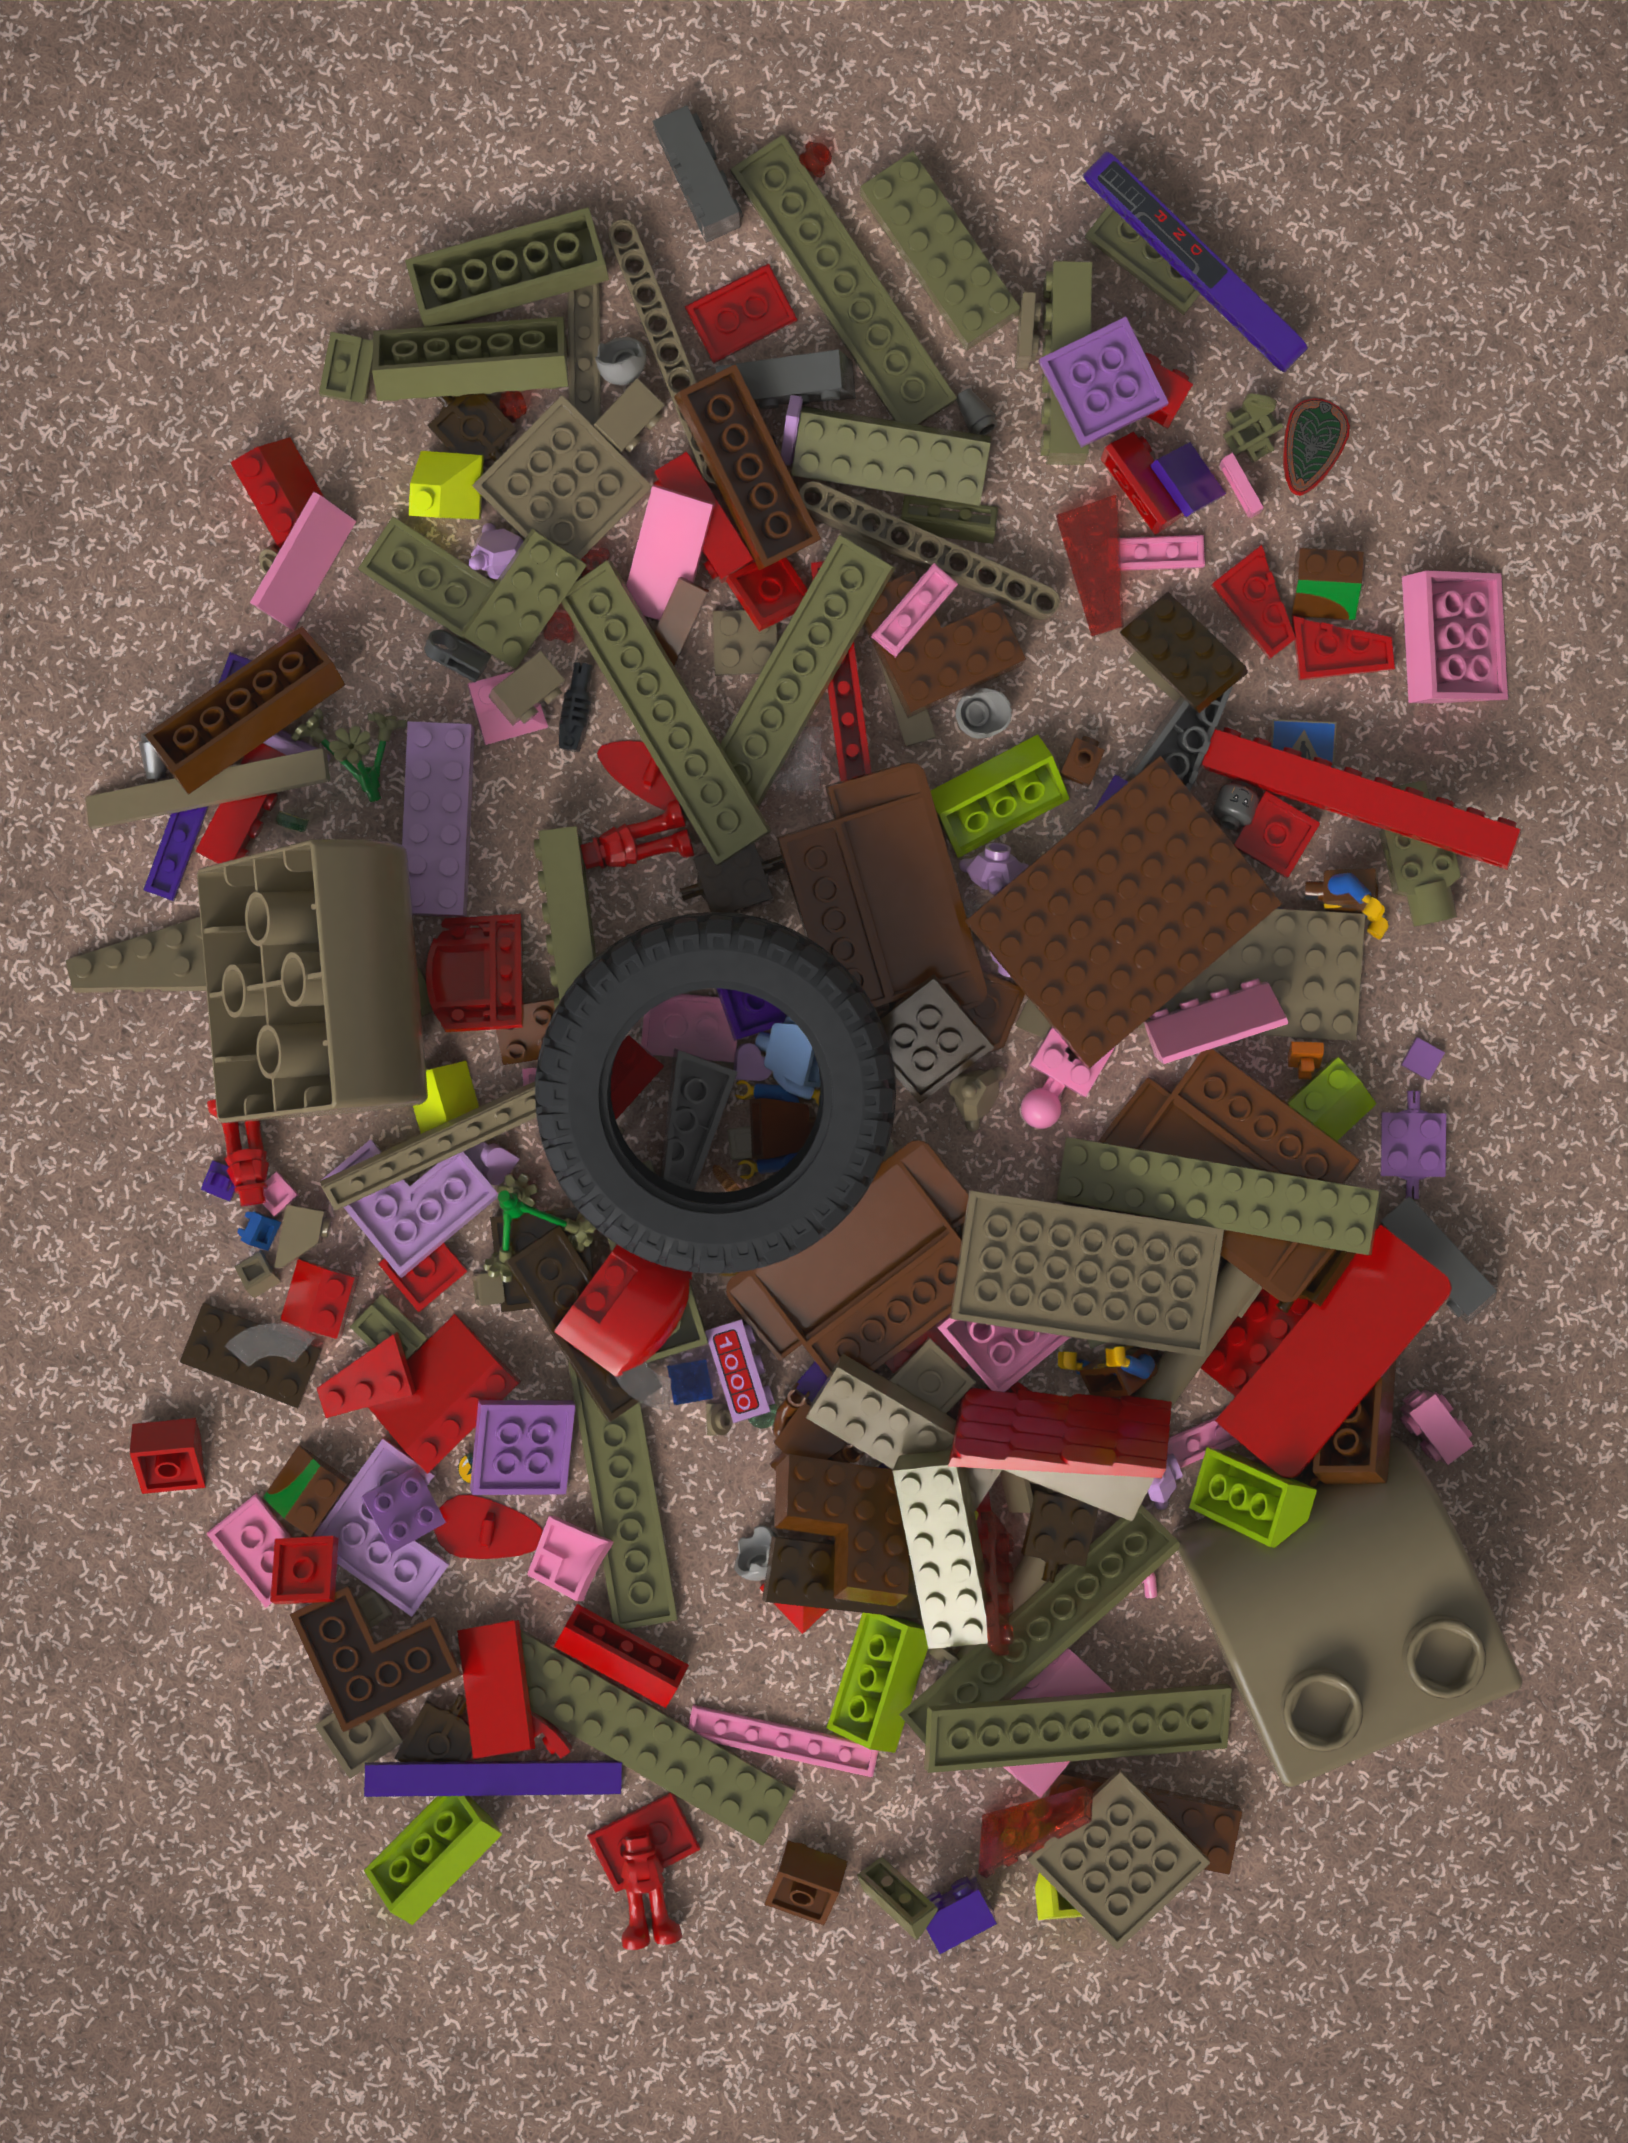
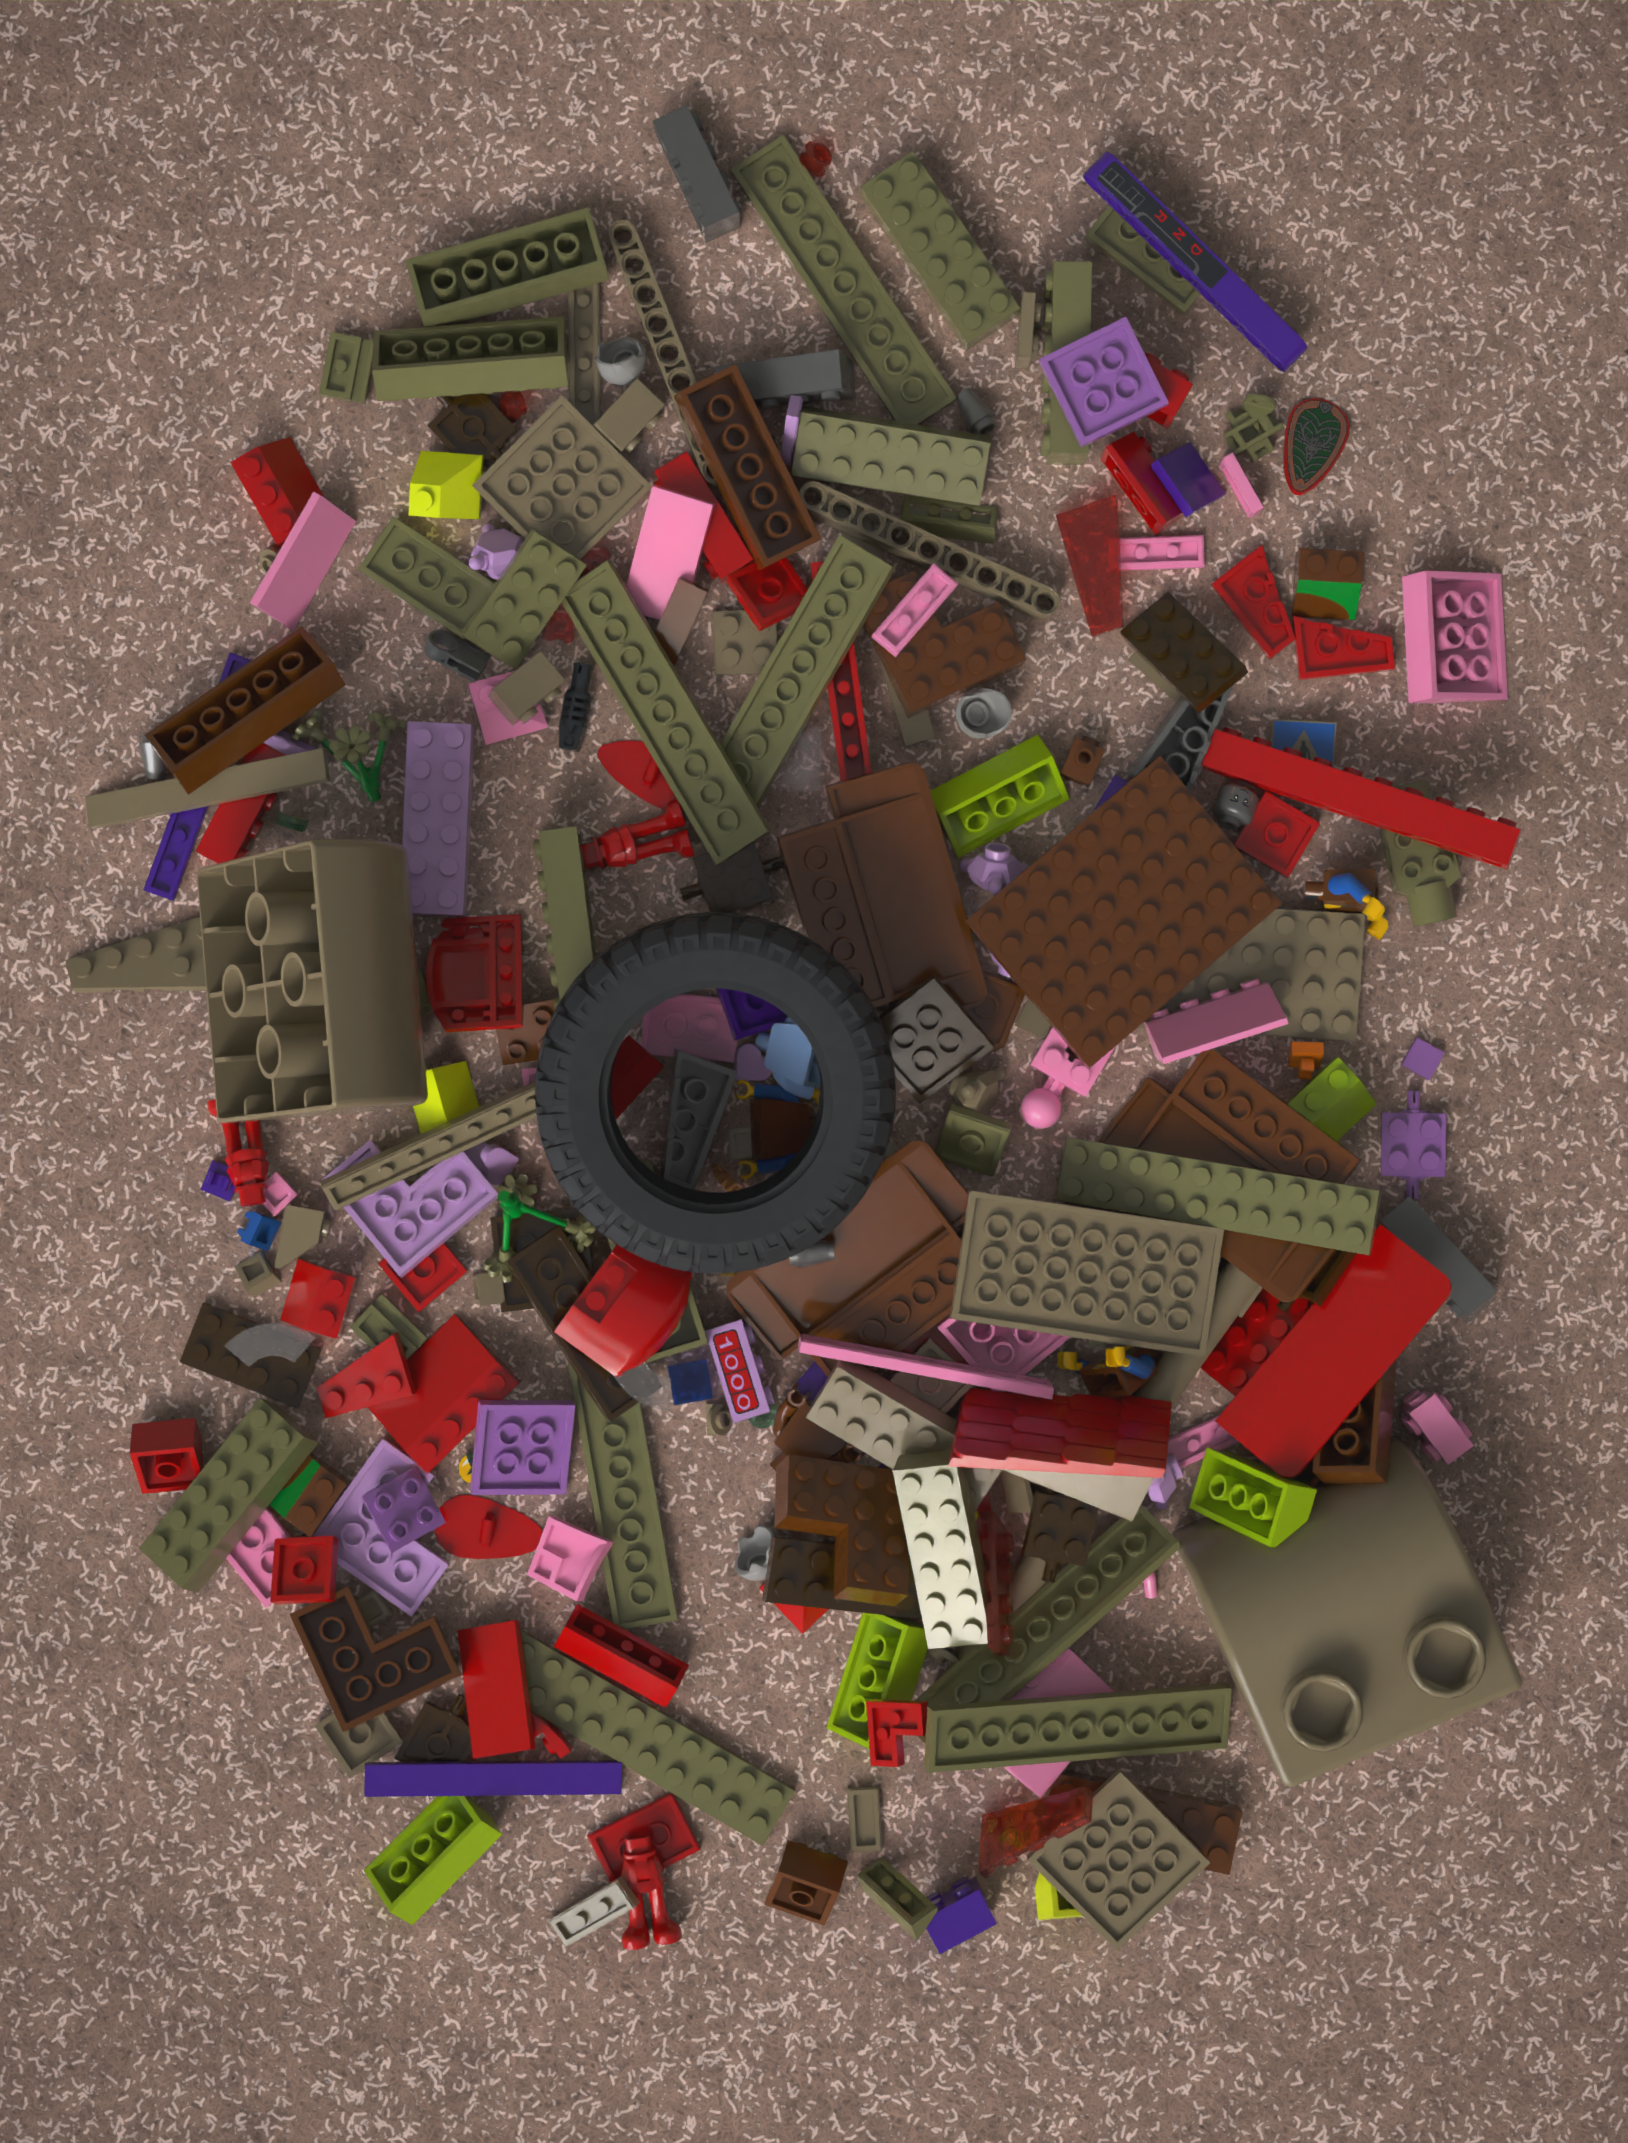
(228, 1495): none -> olive brick
(594, 1911): none -> tile
(741, 313): red tile -> none
(783, 1741): bright pink tile -> none
(817, 1253): none -> flat silver cone
(864, 1819): none -> dark tan tile
(888, 1723): none -> red plate
(925, 1366): none -> bright pink tile
(972, 1140): none -> olive tile

